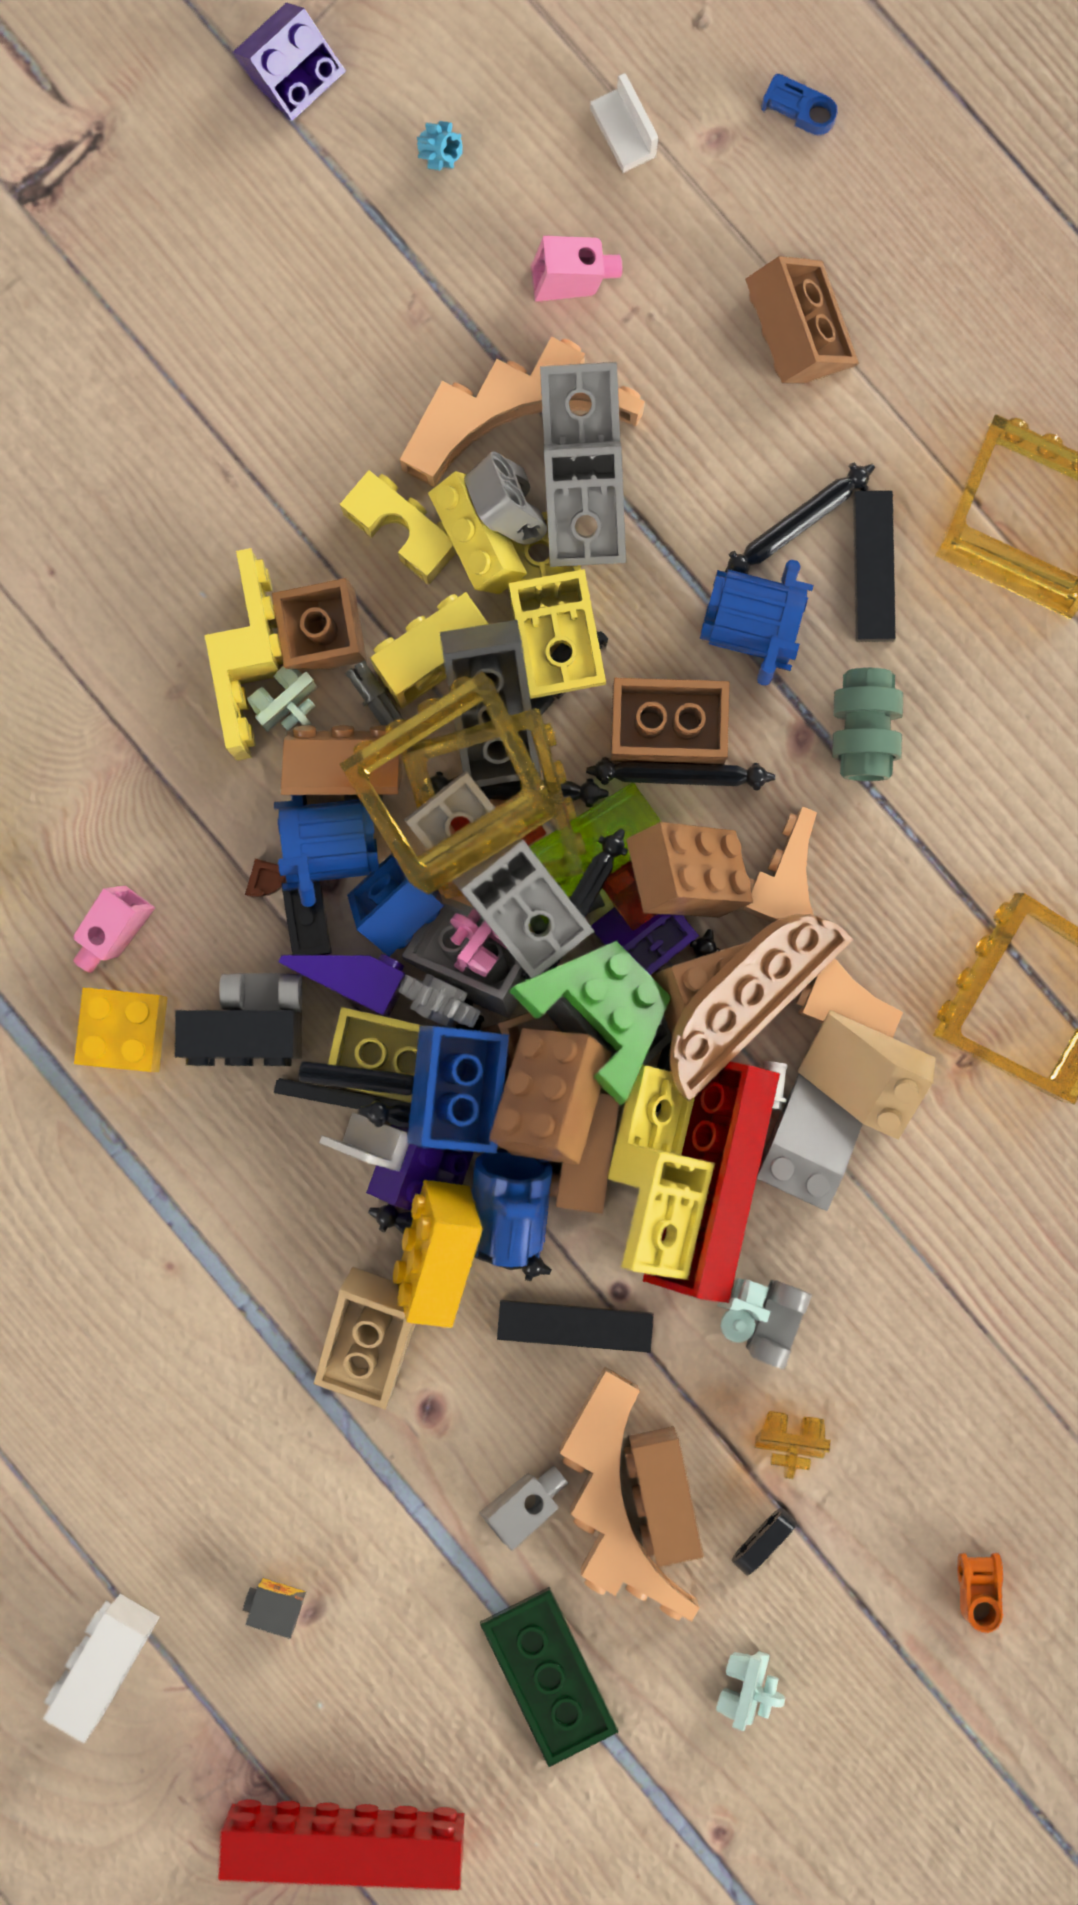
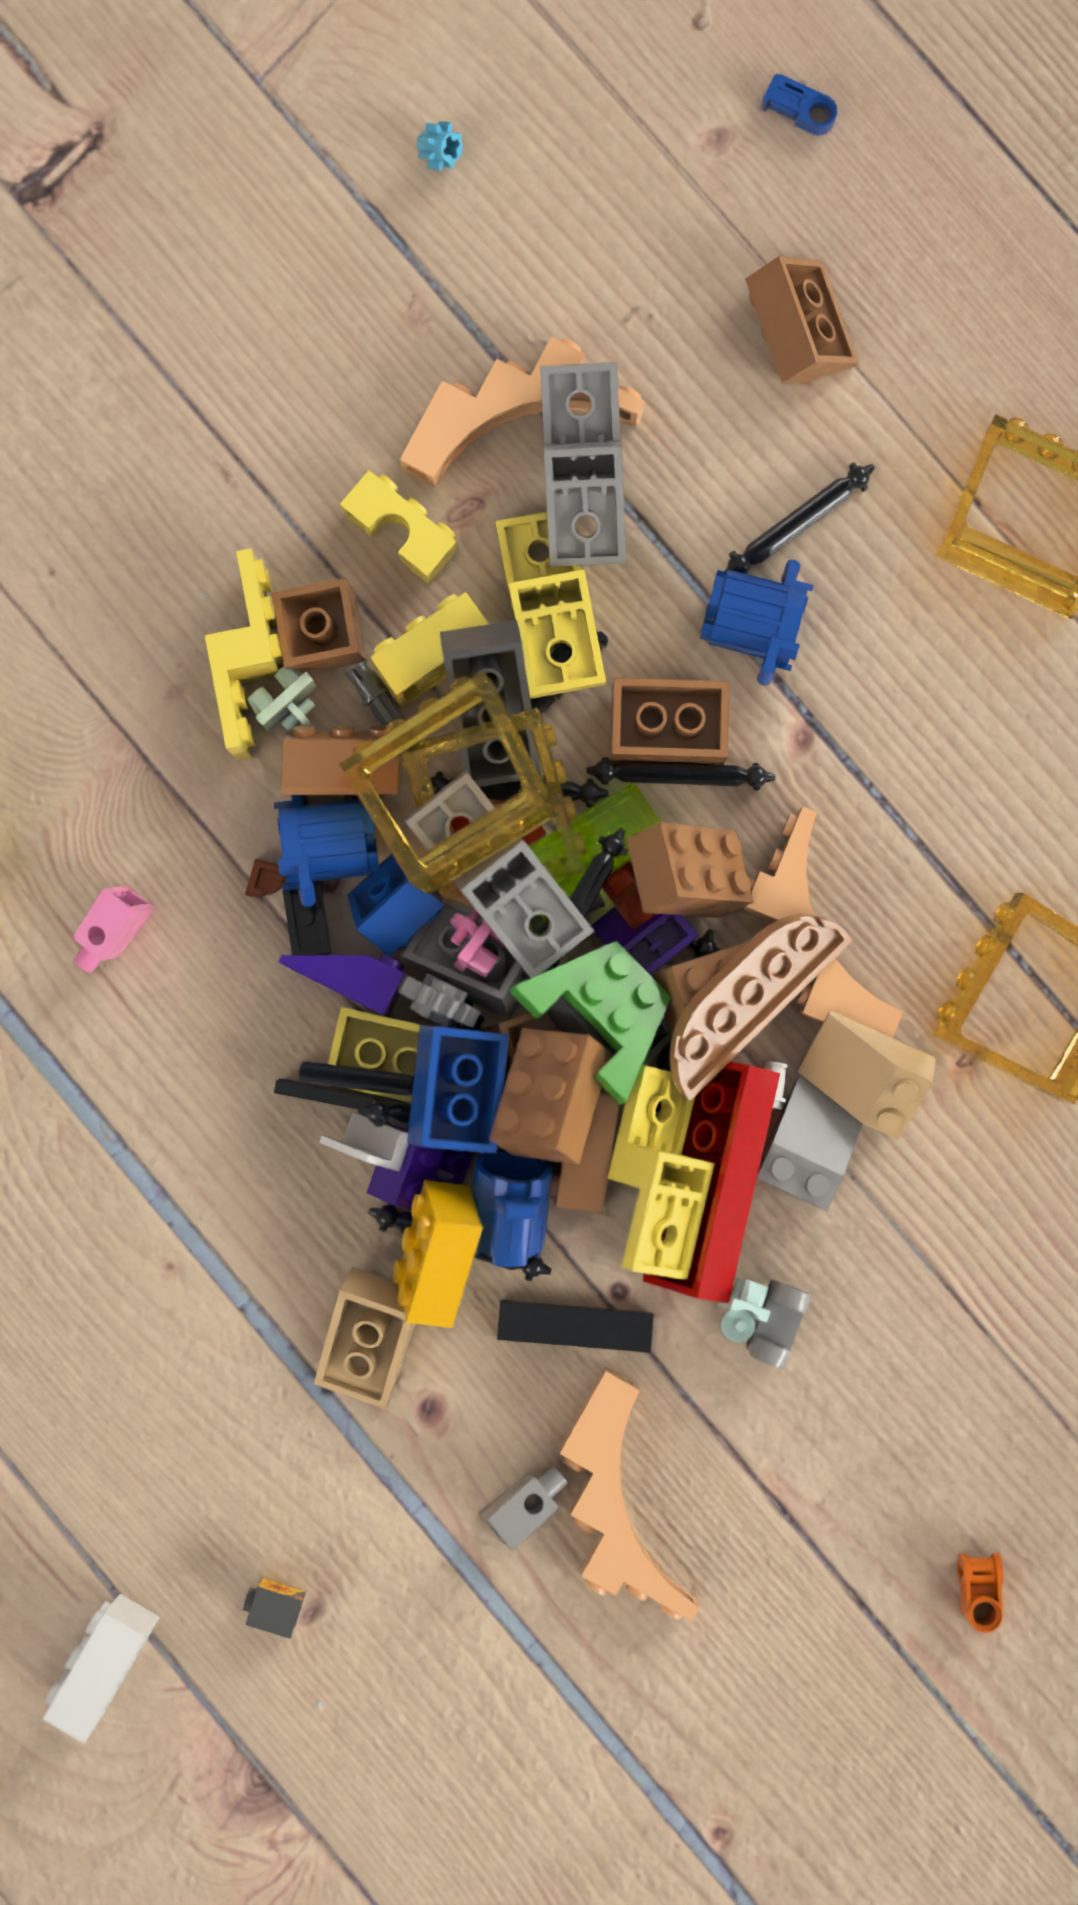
(120, 1030): yellow brick -> none
(238, 1037): black brick -> none
(261, 991): light grey piece -> none
(289, 60): slope -> none
(342, 1845): red brick -> none
(485, 553): light yellow brick -> none
(499, 500): light grey piece -> none
(549, 1677): dark green tile -> none
(571, 267): bright pink torso -> none
(625, 125): white panel -> none
(663, 1497): medium nougat brick -> none
(743, 1705): light aqua hips -> none
(764, 1541): black beam -> none
(809, 1443): clear yellow hips -> none
(867, 742): sand green piece -> none
(874, 566): black tile -> none

